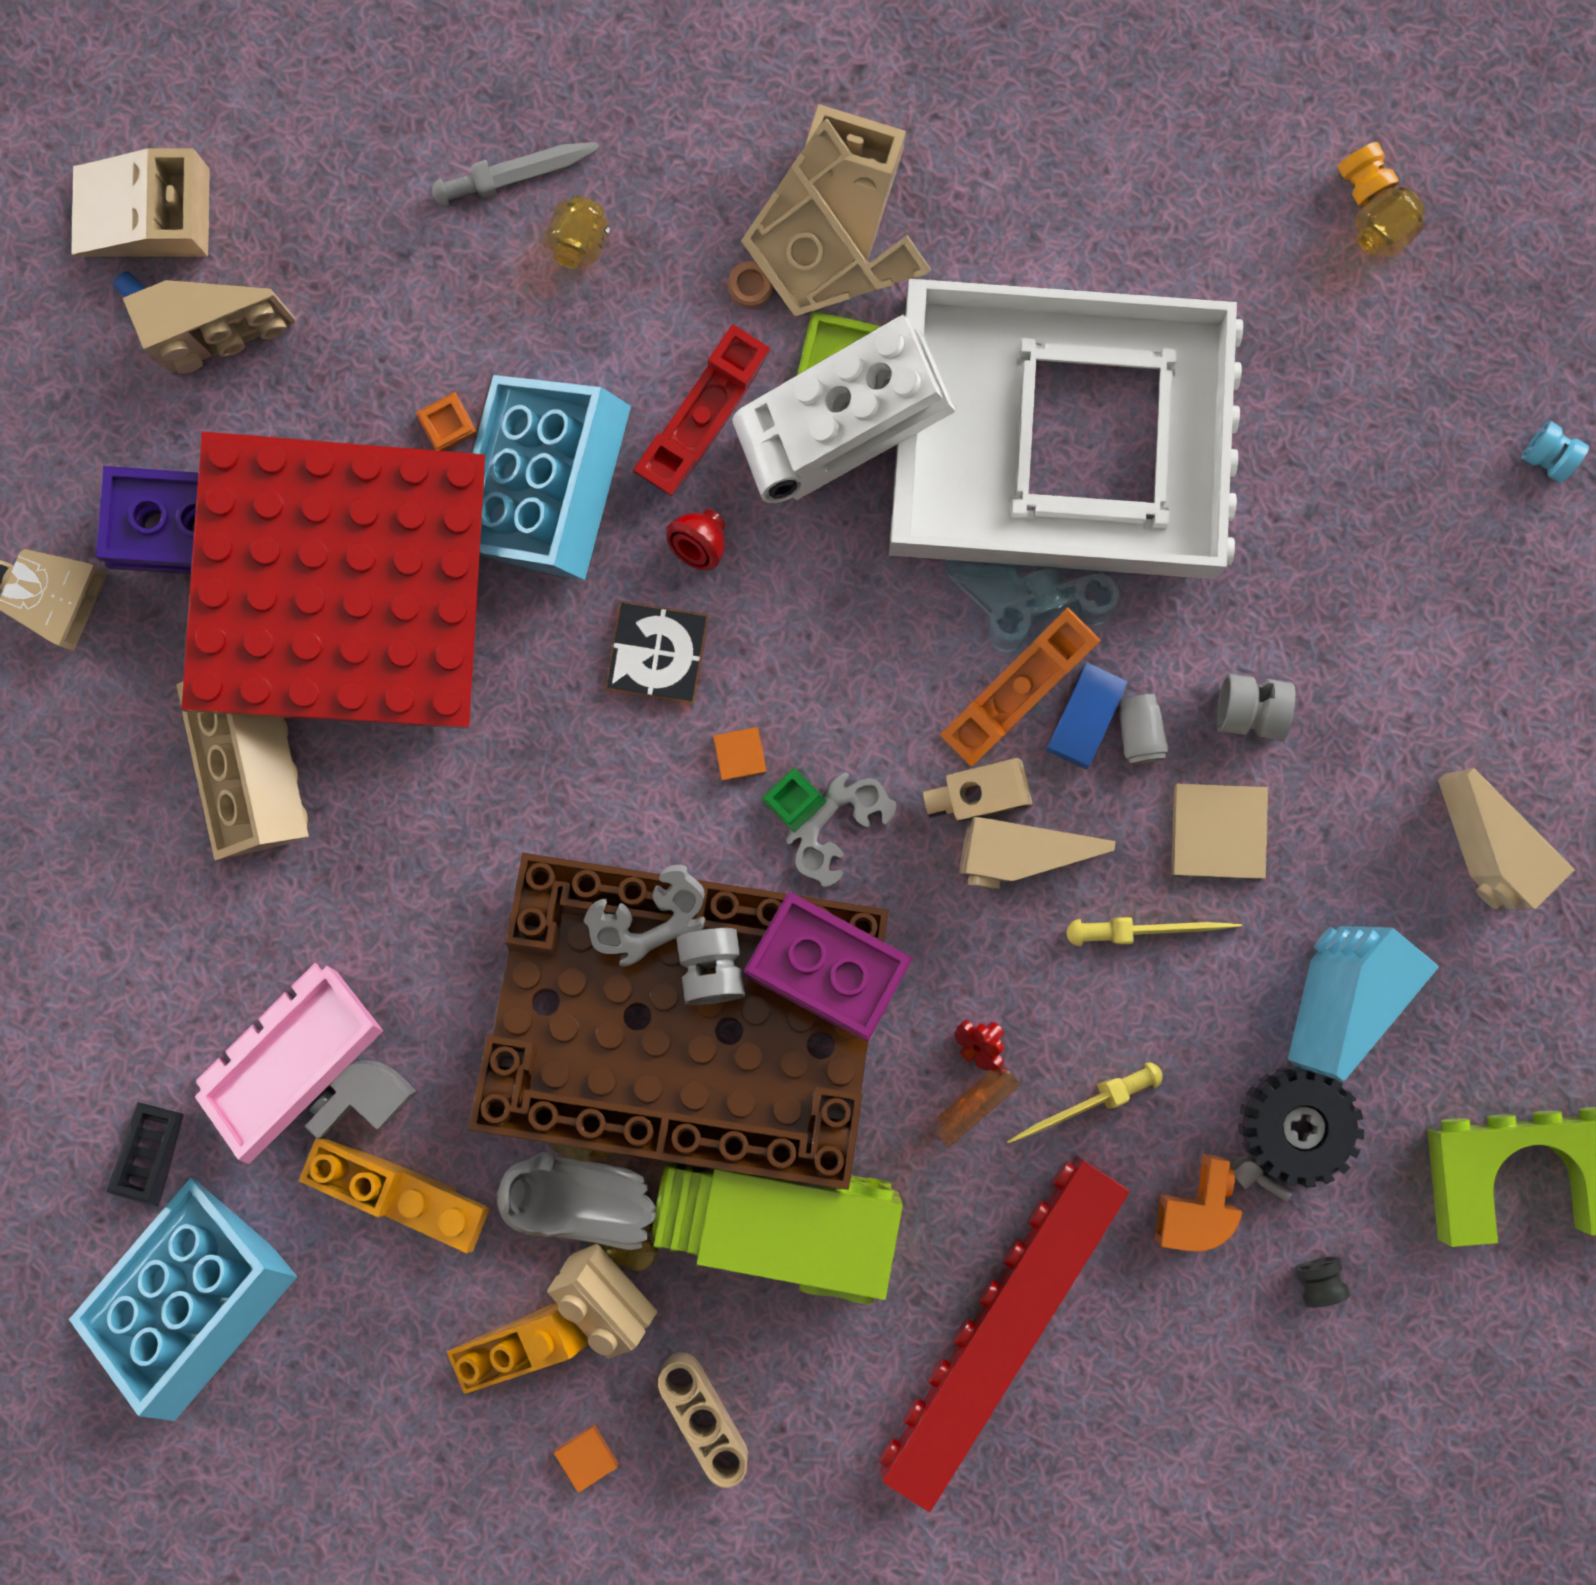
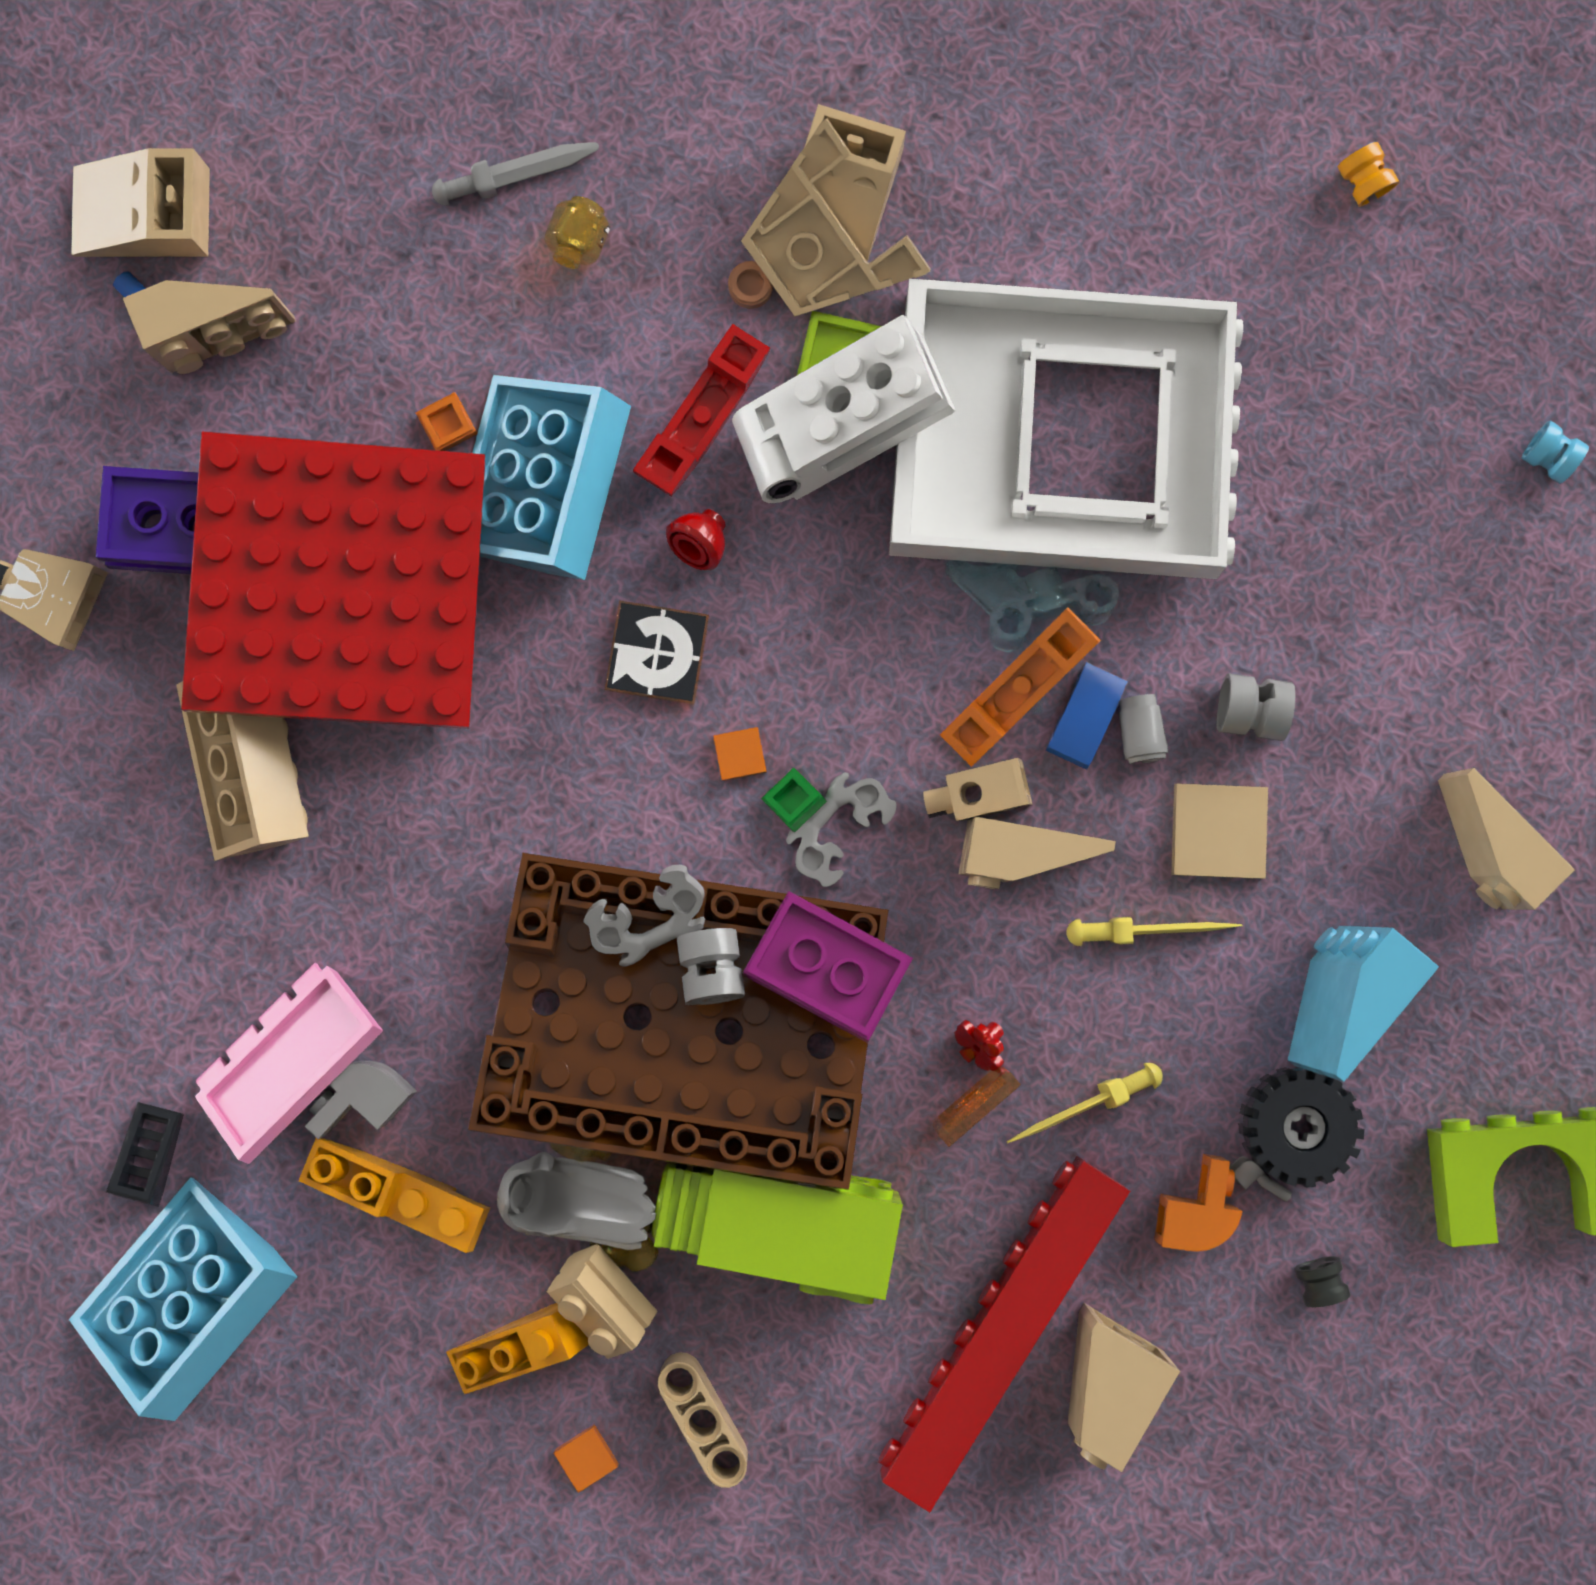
(1114, 1388): none -> tan slope
(1389, 221): clear yellow head -> none

